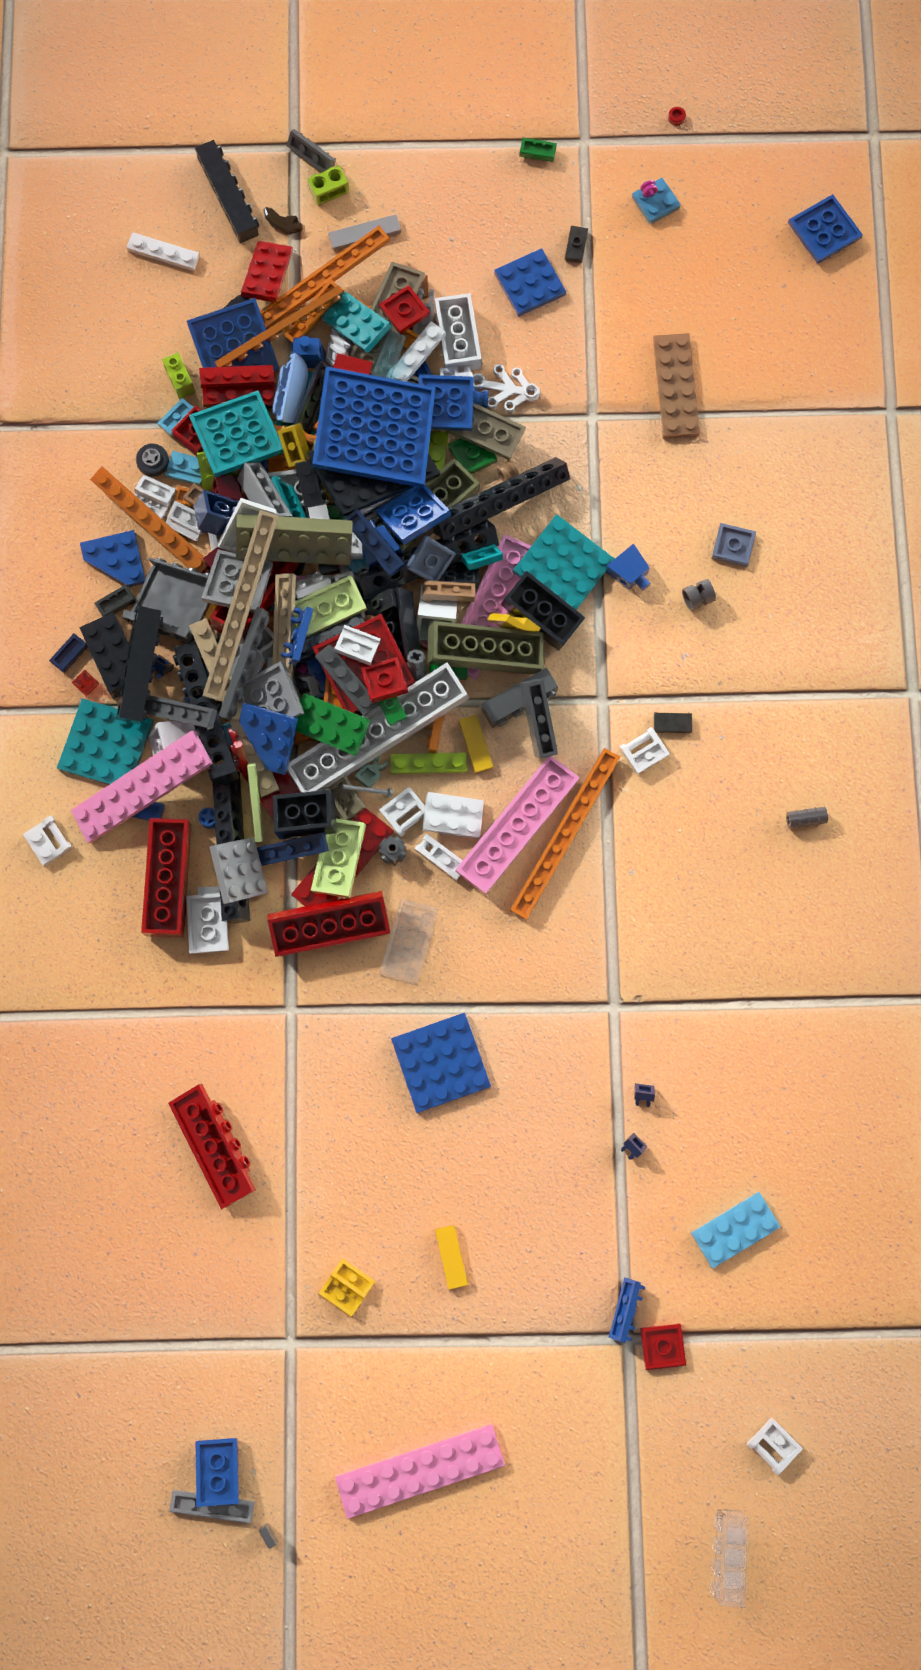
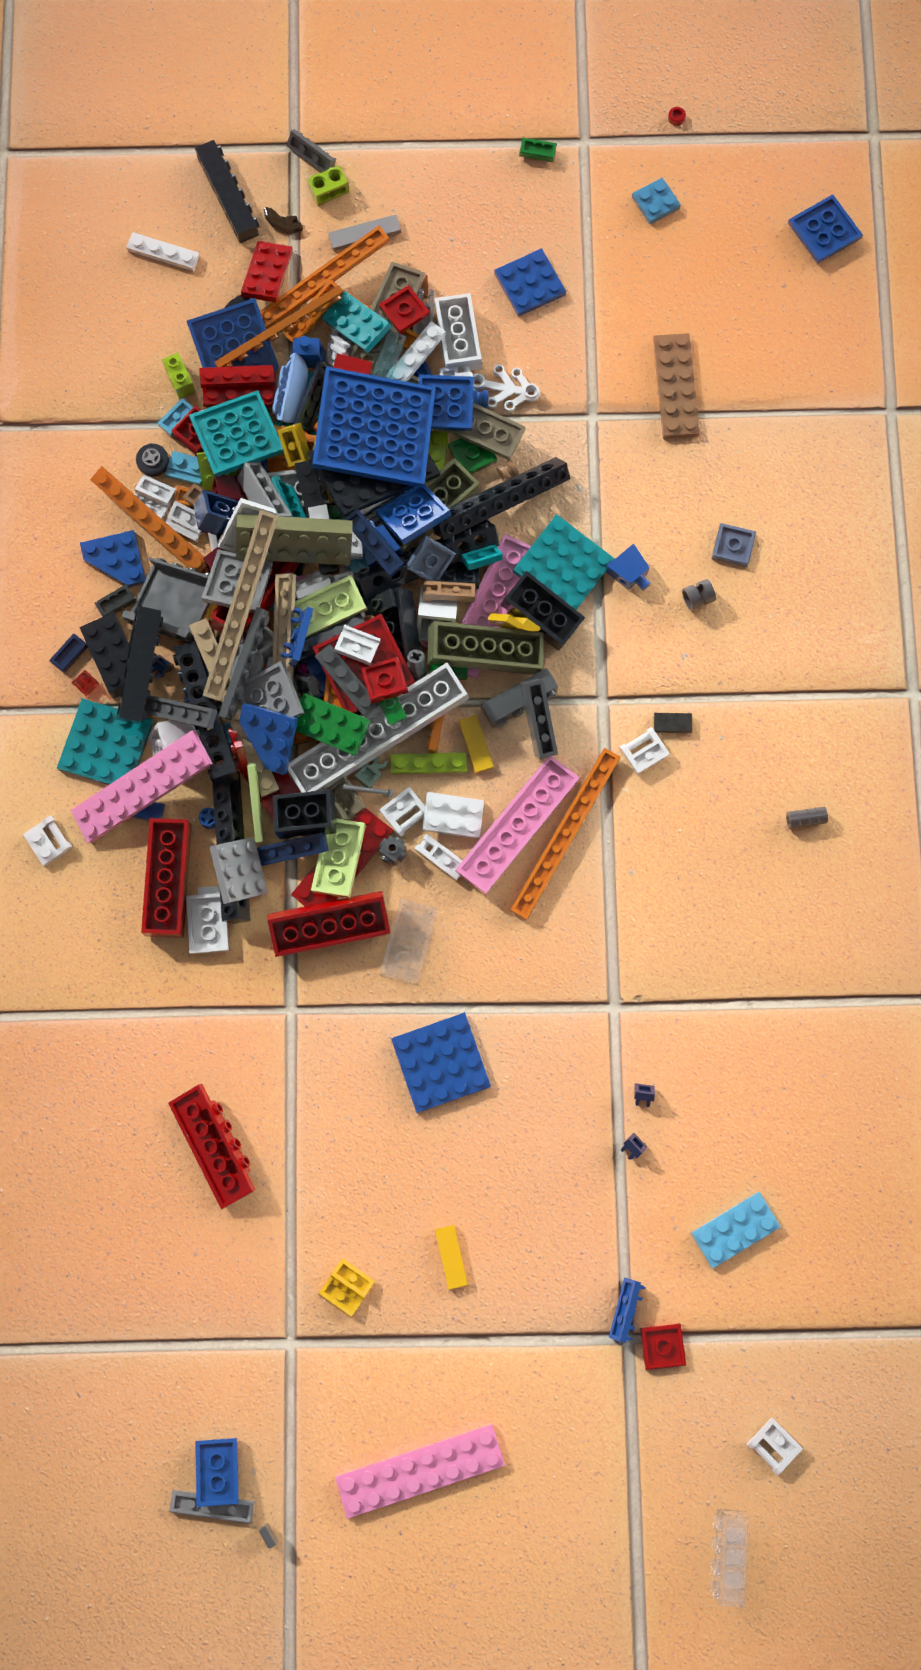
(576, 244): pearl dark grey plate -> none
(649, 188): dark pink bush -> none

